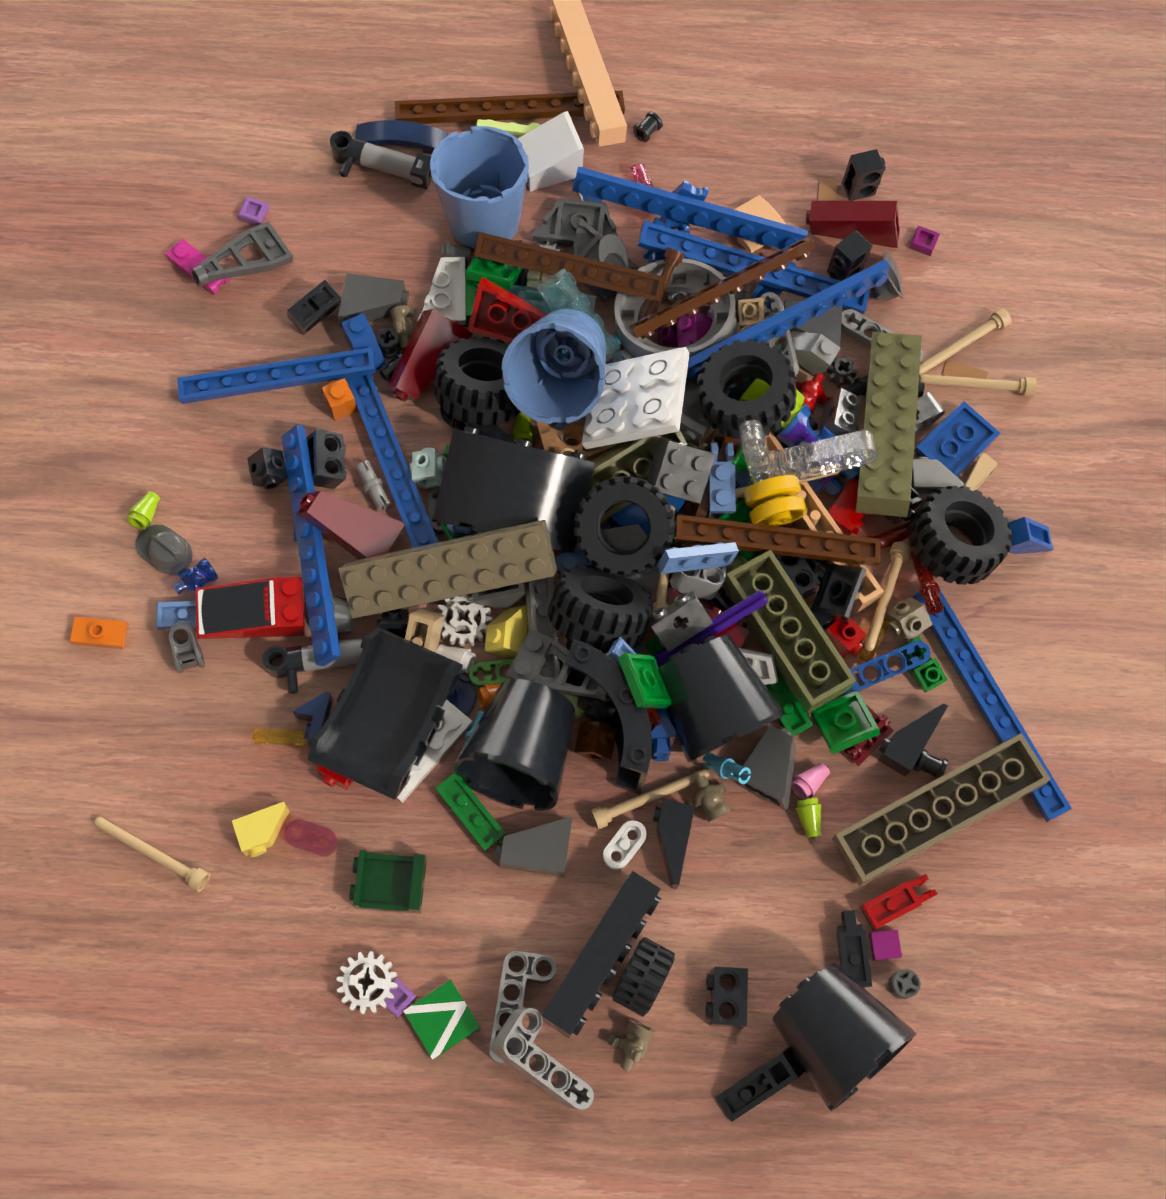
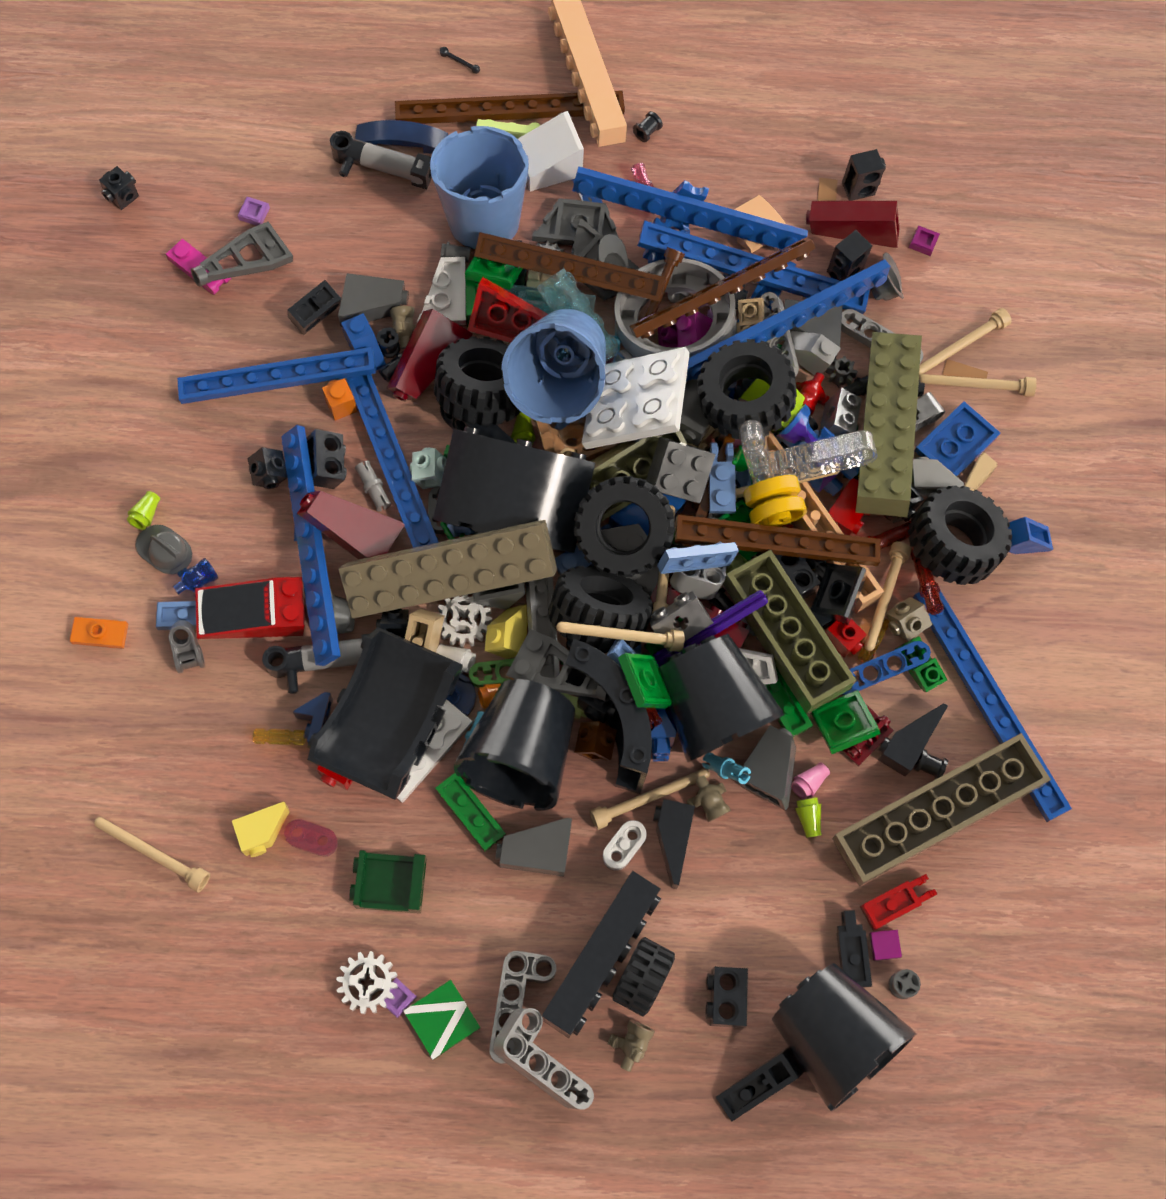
(119, 187): none -> black brick
(444, 52): none -> black hinge
(672, 640): none -> tan piece

